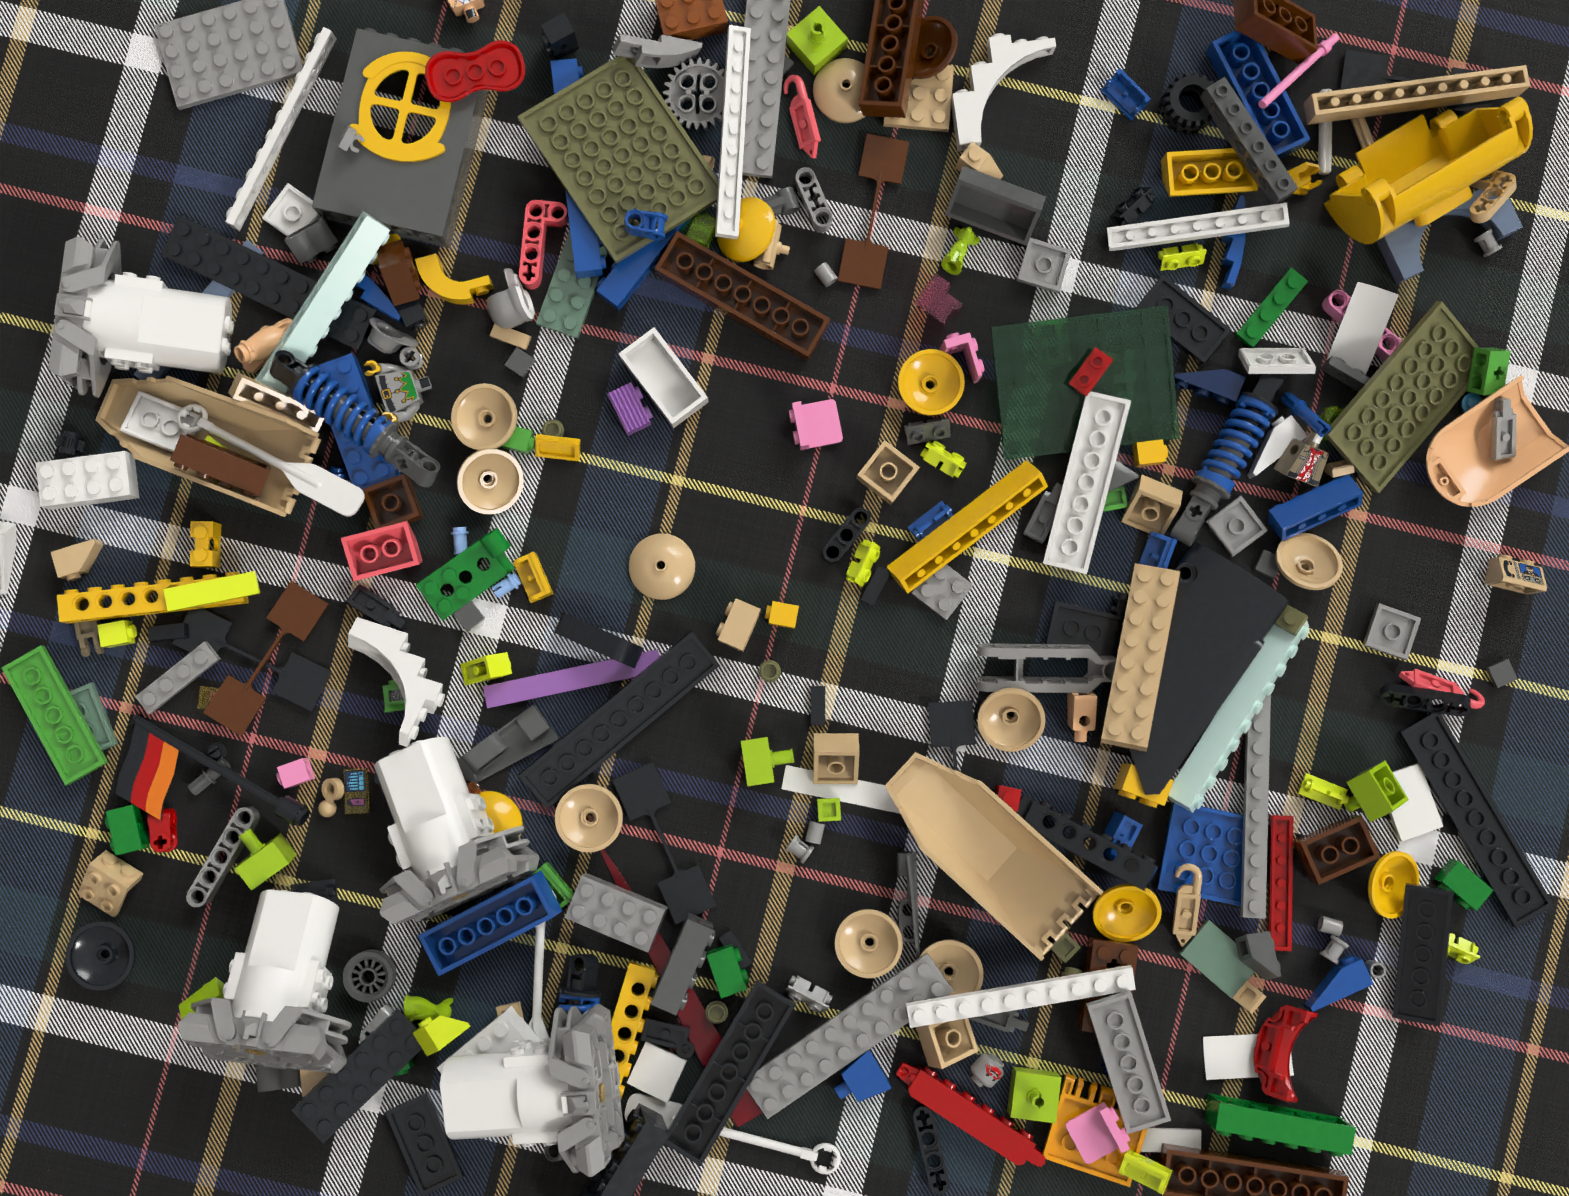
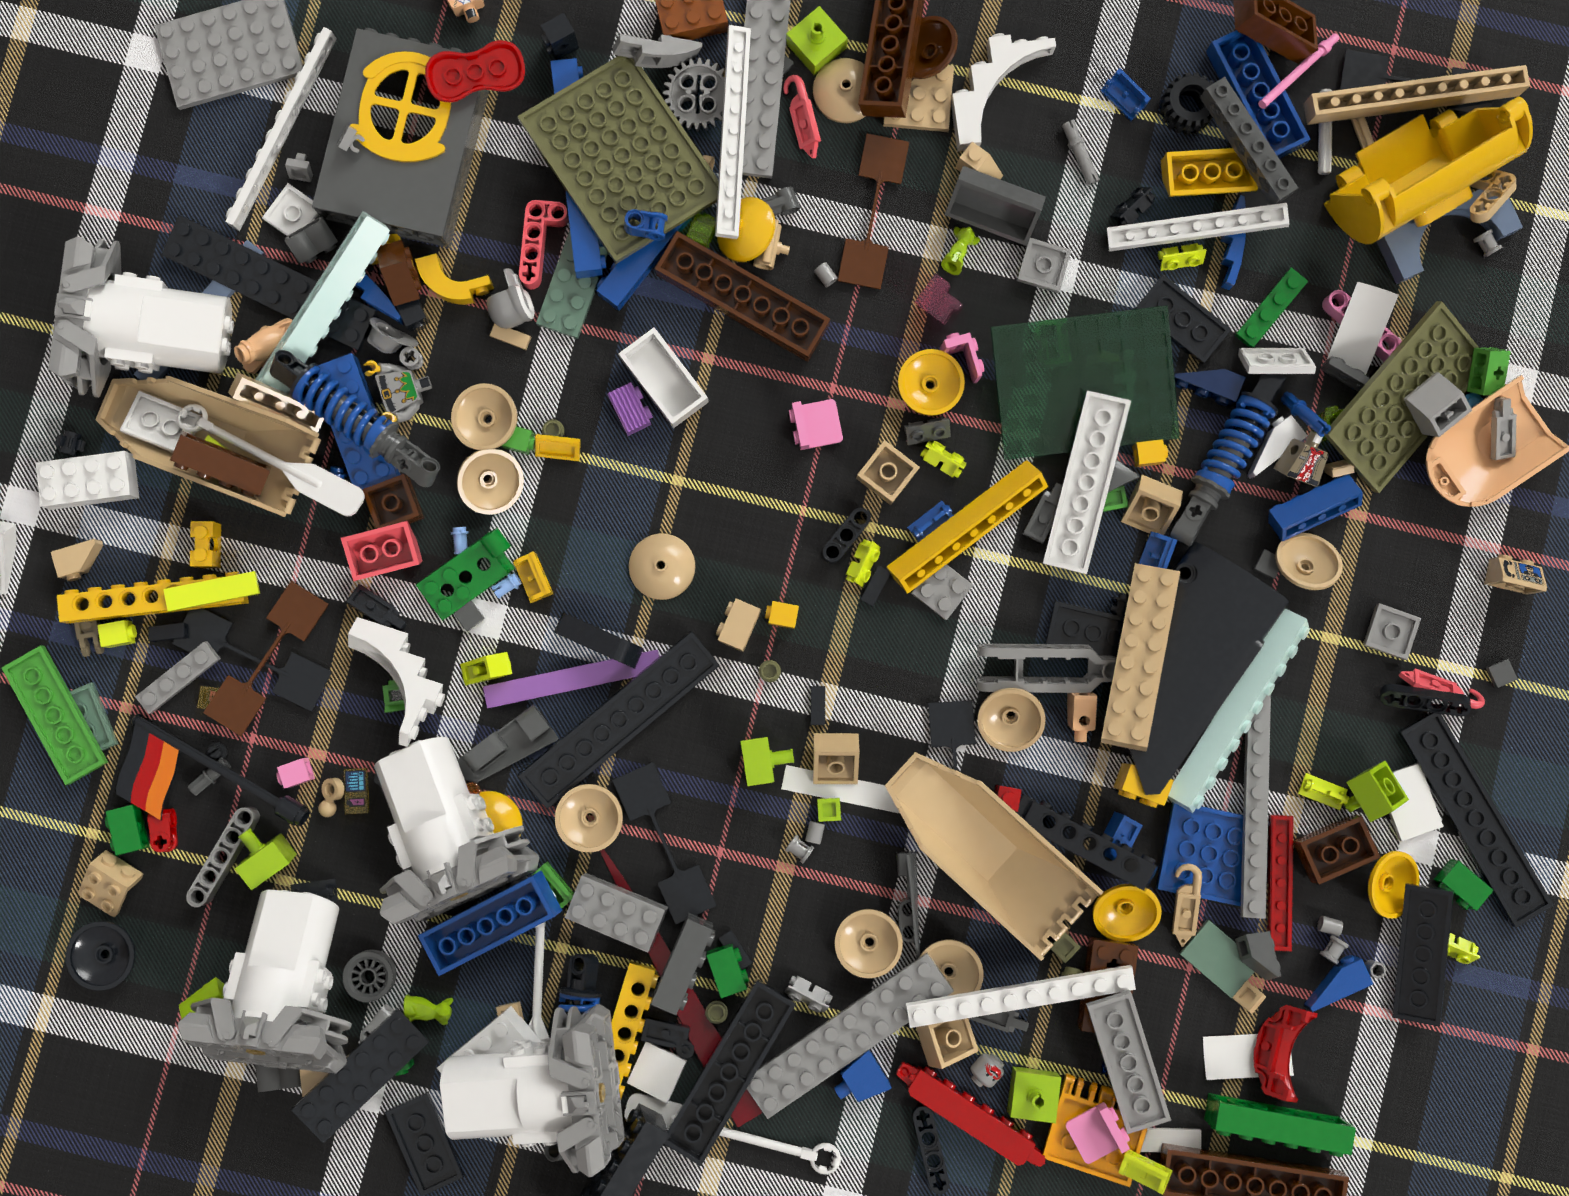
(299, 168): none -> light grey tile
(438, 1032): neon yellow slope -> none
(520, 362): dark grey tile -> none
(804, 193): light grey beam -> none
(1077, 145): none -> light grey pin
(1090, 371): red hinge -> none
(1236, 526): light grey tile -> none
(1291, 620): olive plate -> none
(1302, 177): yellow hinge -> none
(1437, 405): none -> light grey slope

